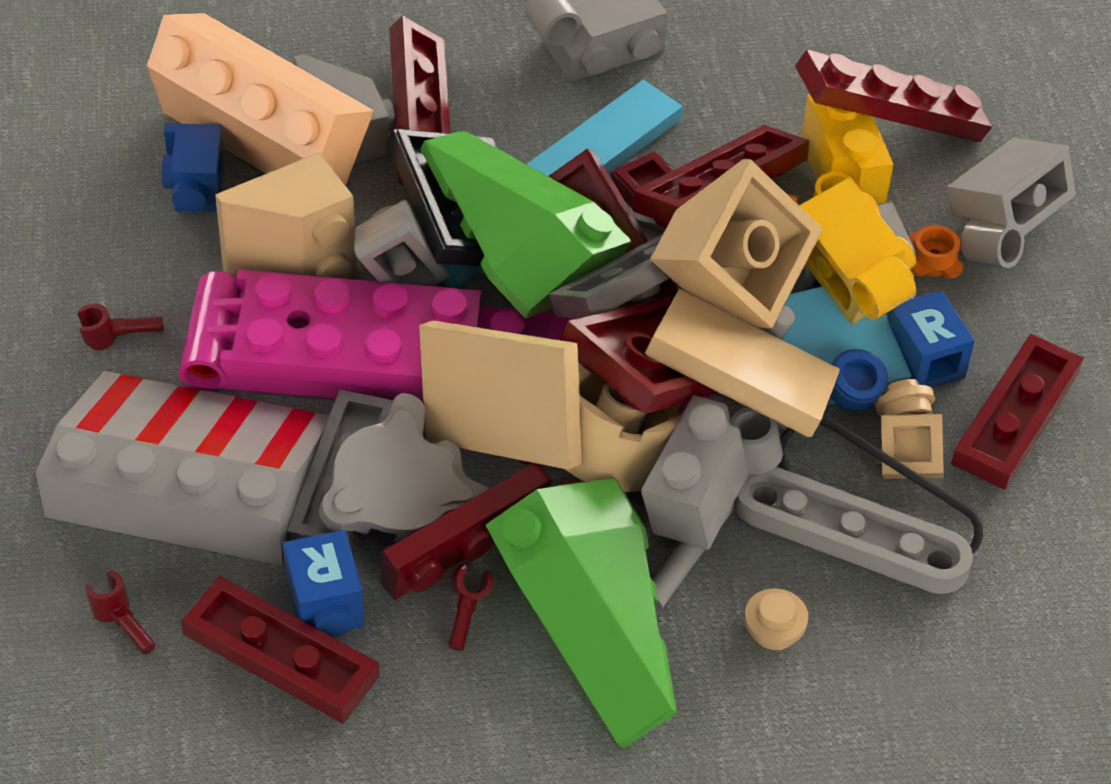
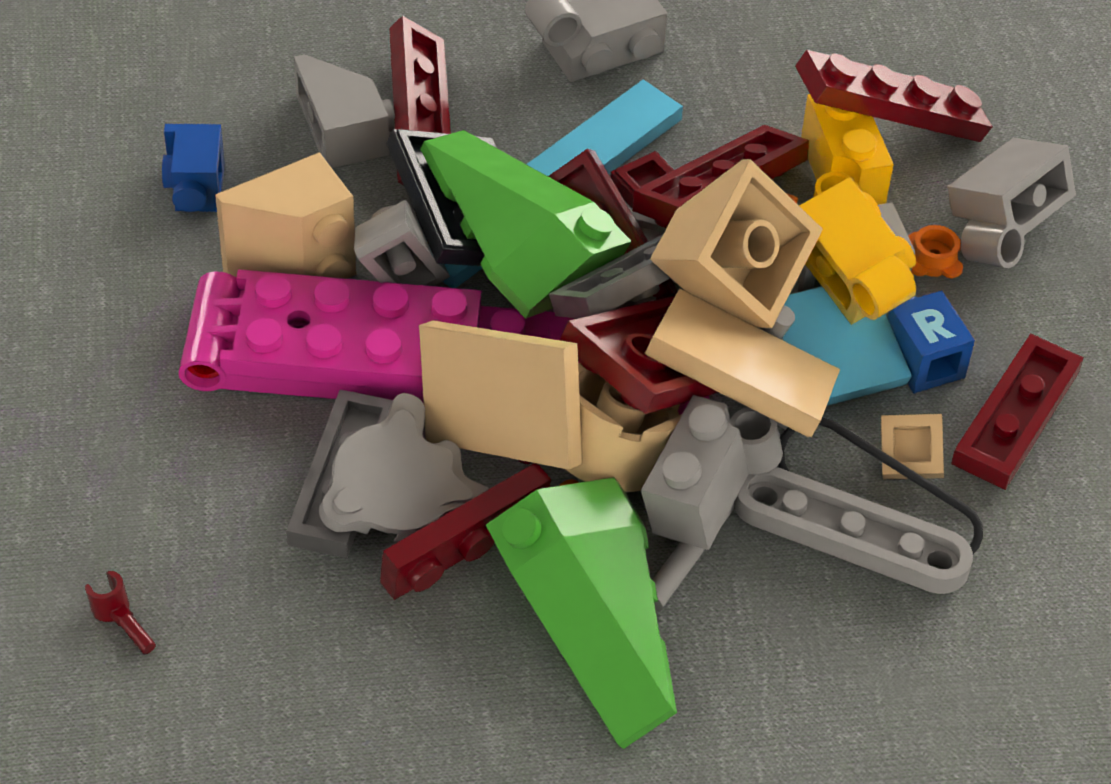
(101, 331): dark red hand -> none
(180, 466): light grey slope -> none
(264, 103): light nougat slope -> none
(281, 649): dark red plate -> none
(324, 582): blue brick -> none
(466, 604): dark red hand -> none
(776, 618): tan plate -> none
(859, 381): blue tile -> none
(905, 398): tan plate -> none

